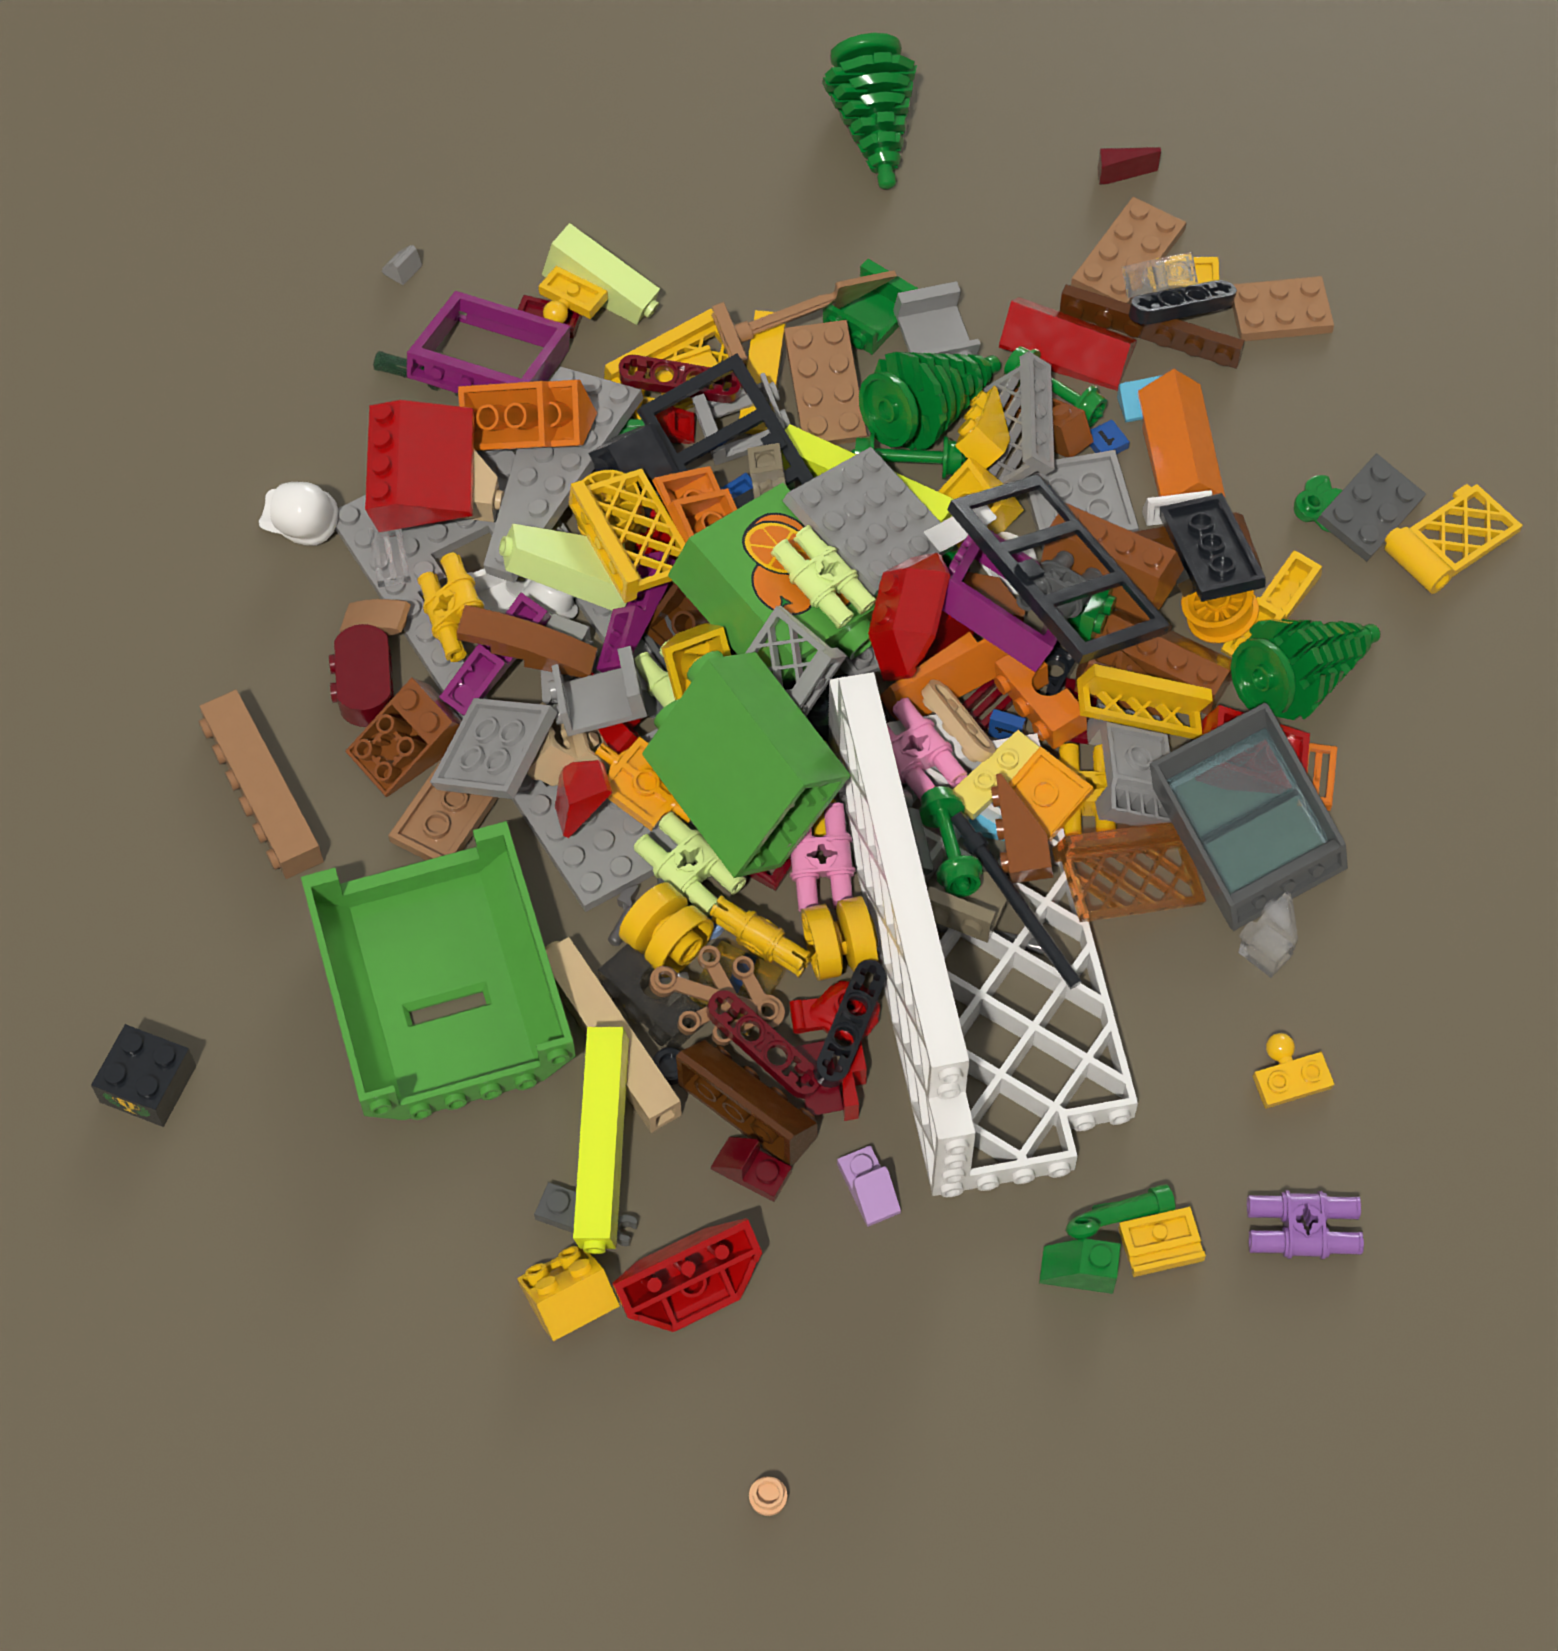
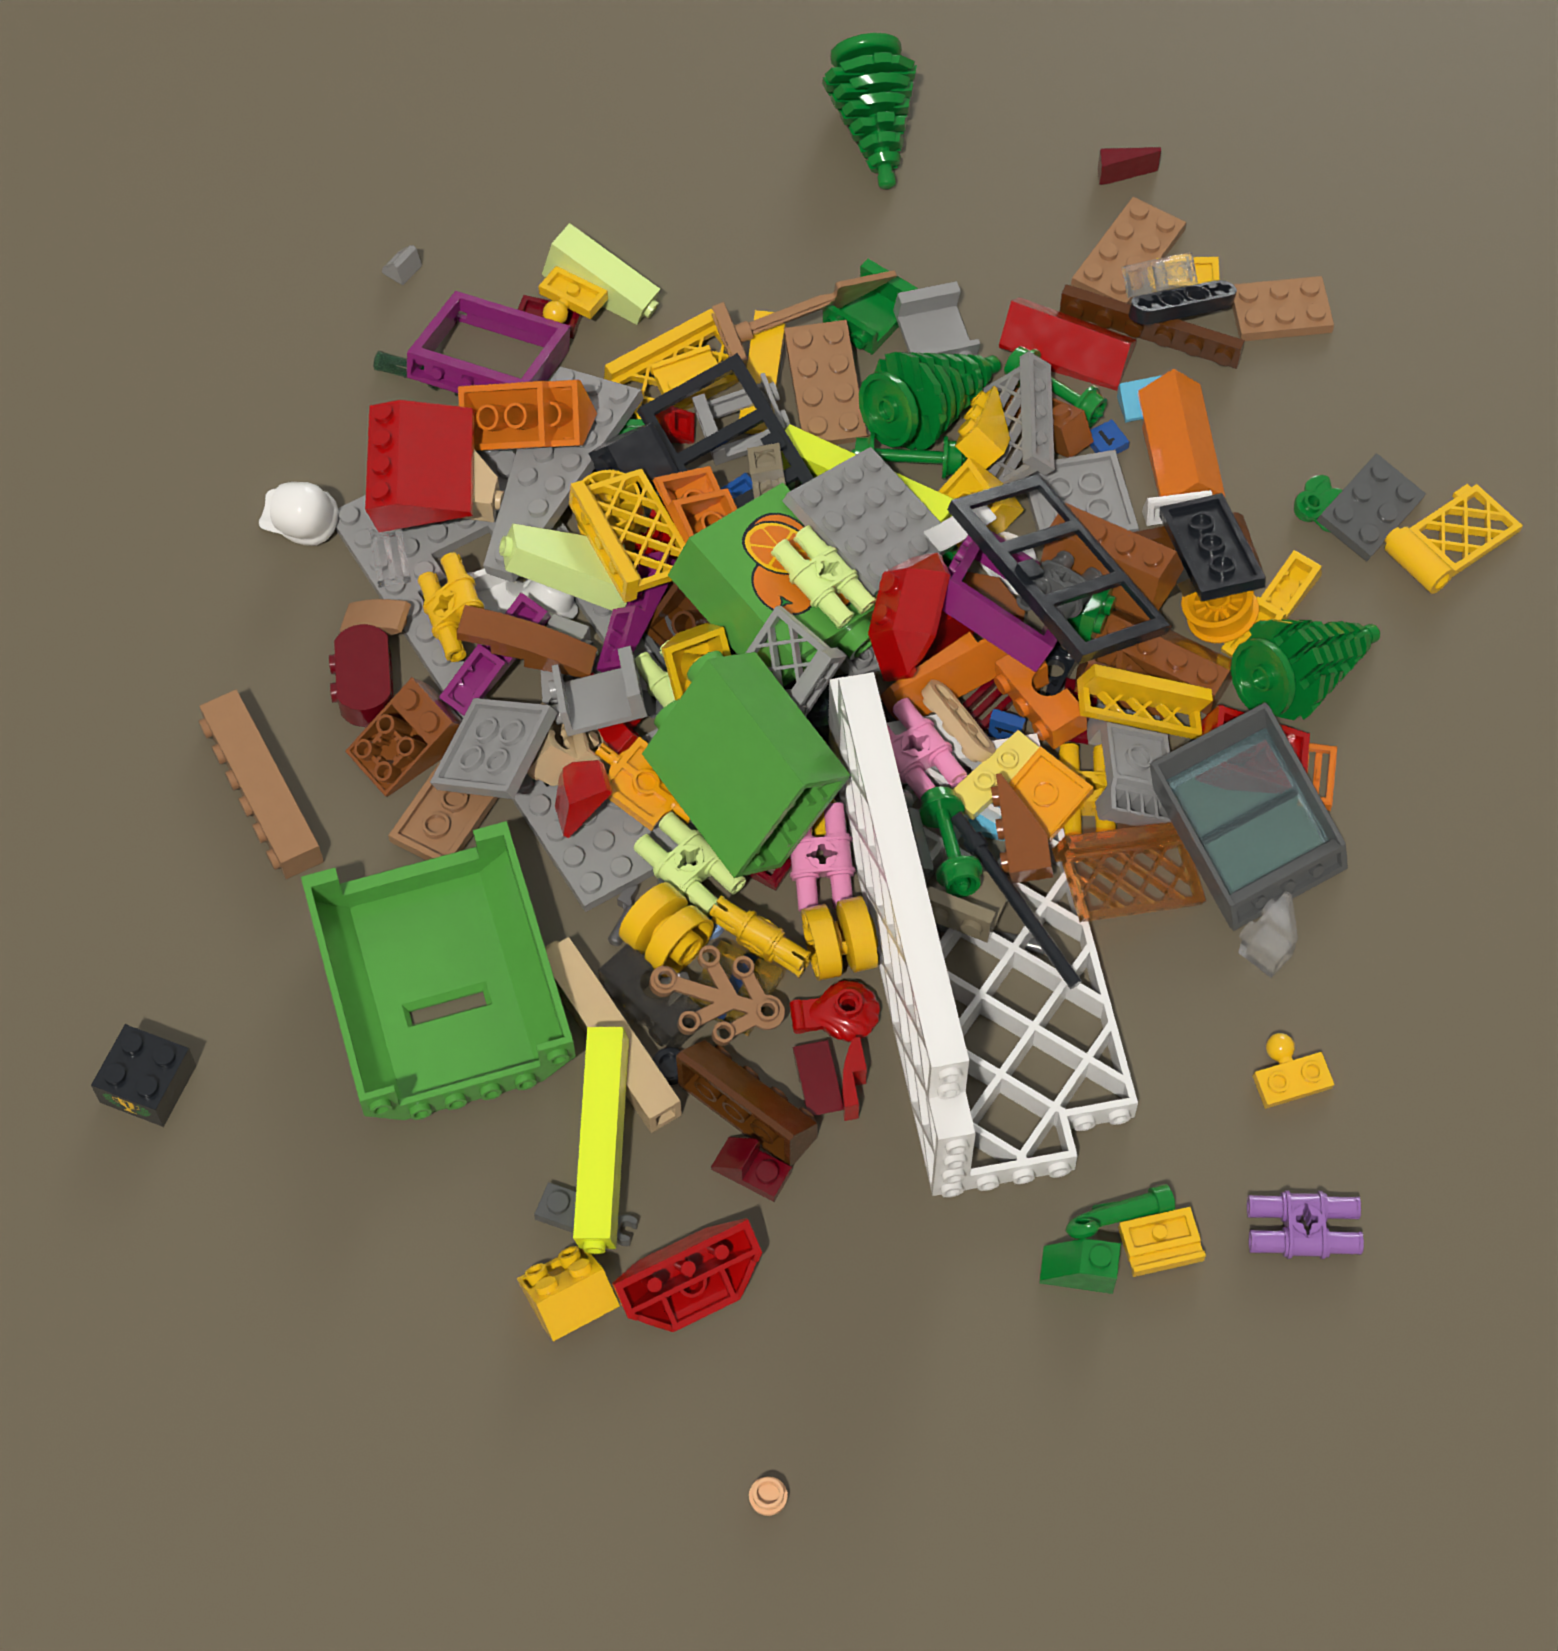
(680, 372): dark red beam -> none
(758, 1049): dark red beam -> none
(848, 1022): black beam -> none
(869, 1185): lavender slope -> none

